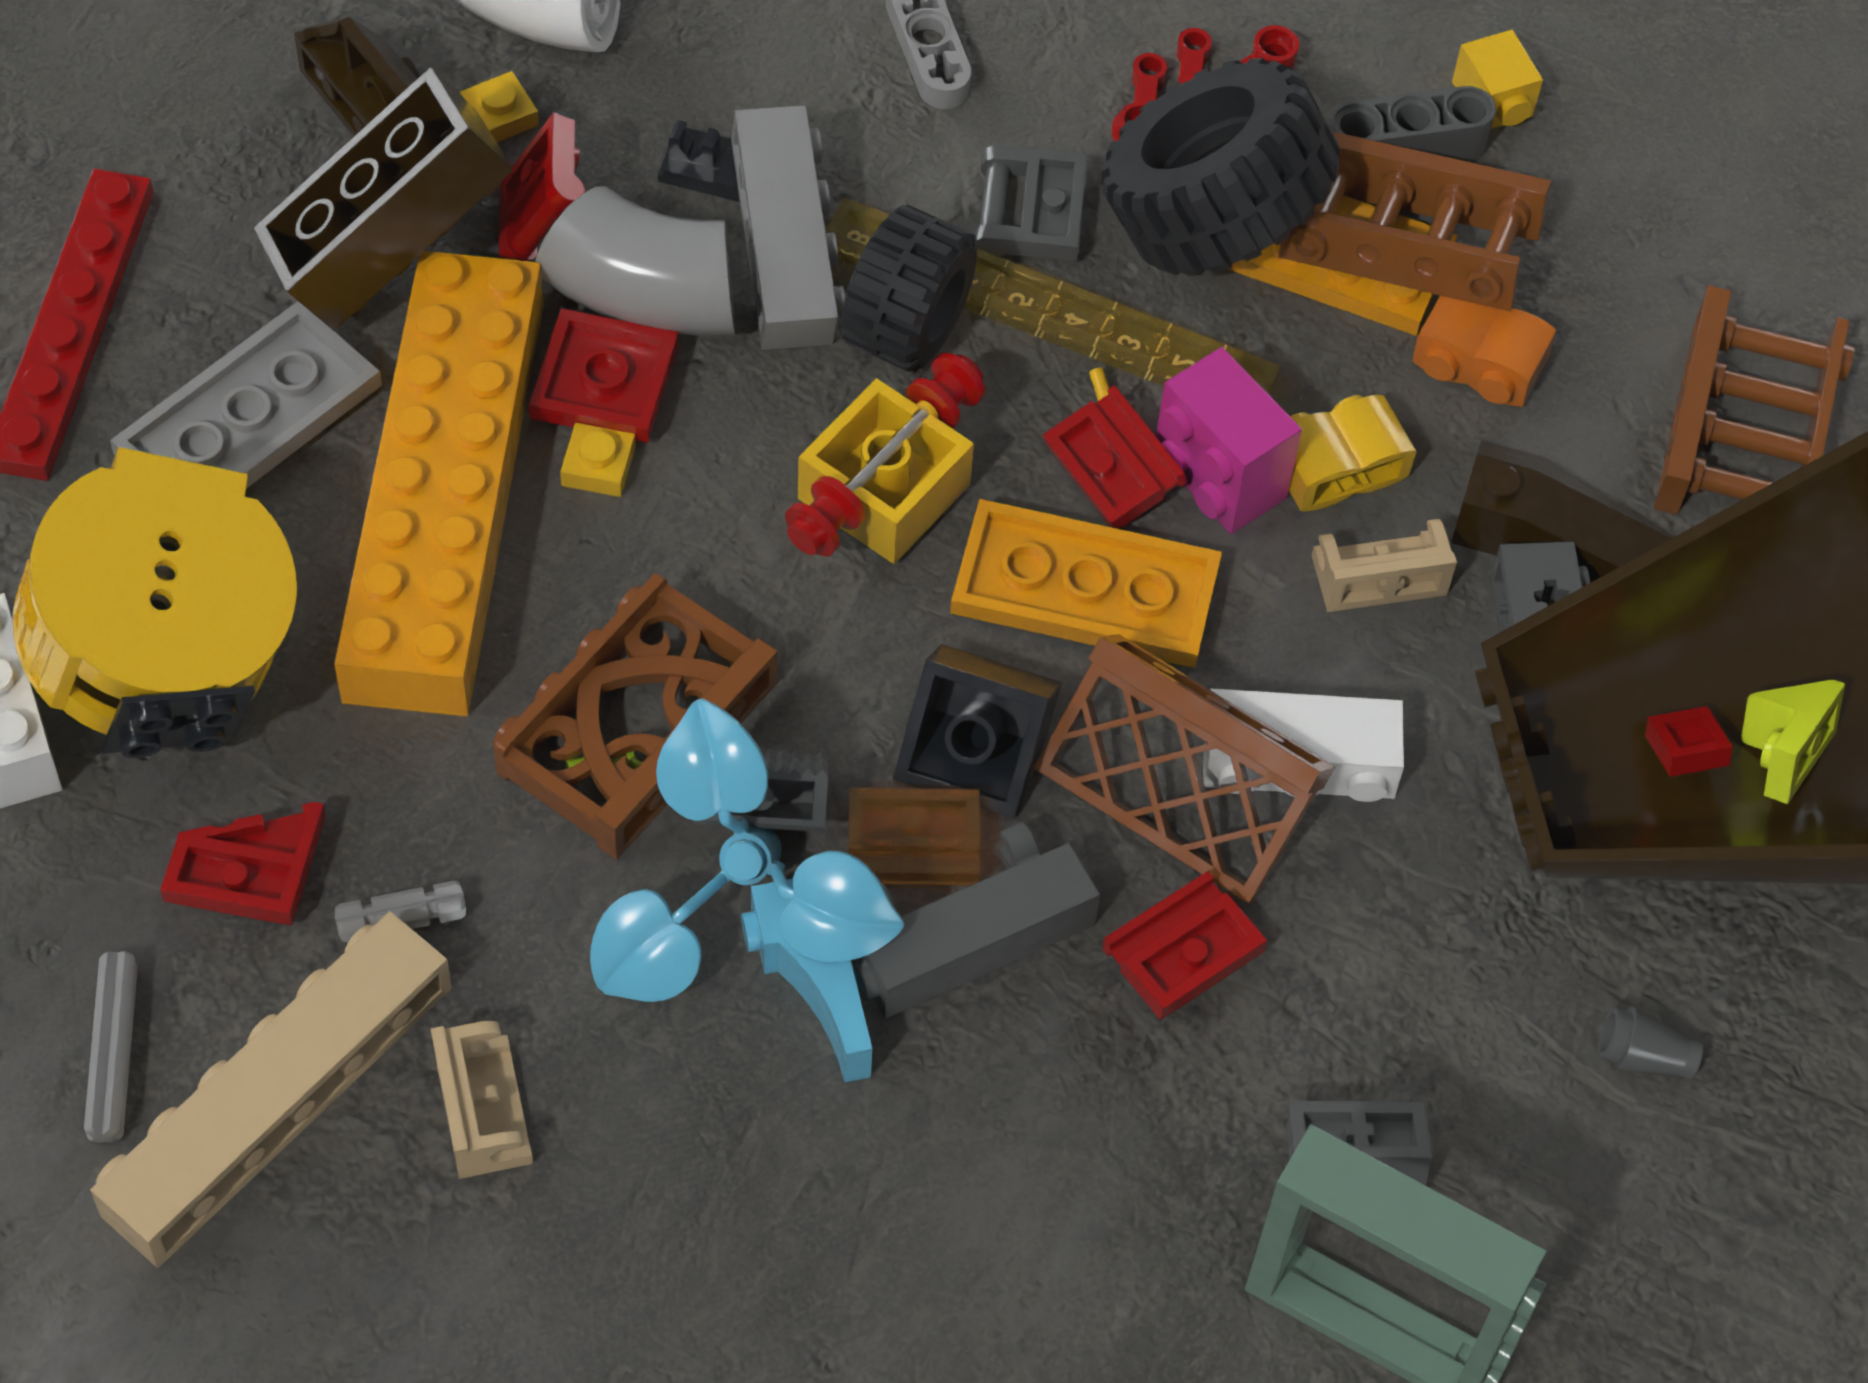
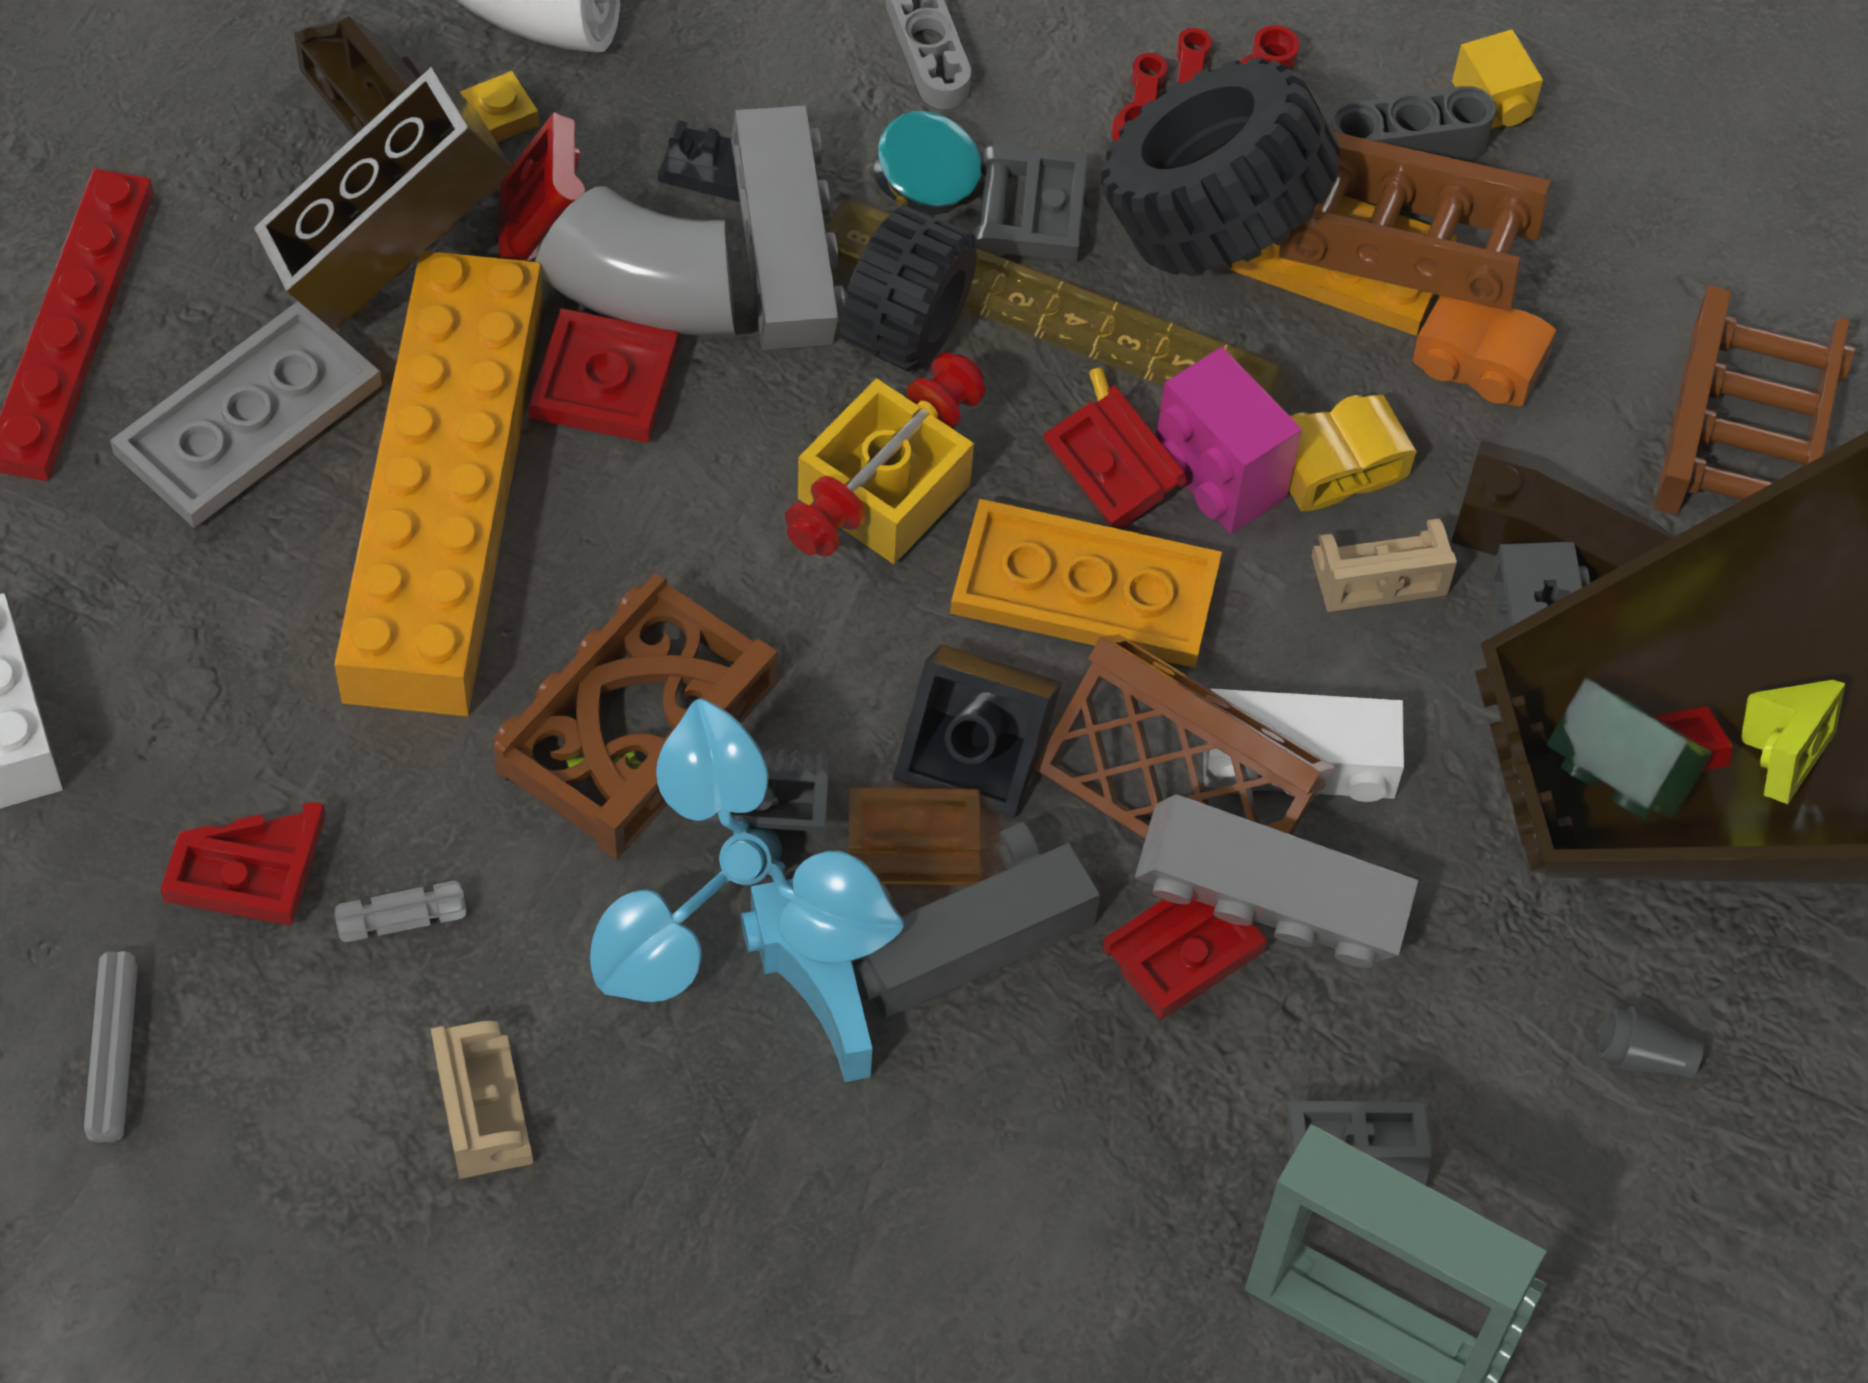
(154, 603): yellow piece -> none
(270, 1088): tan brick -> none
(597, 459): yellow plate -> none
(927, 162): none -> teal piece
(1276, 881): none -> light grey brick
(1629, 750): none -> brick

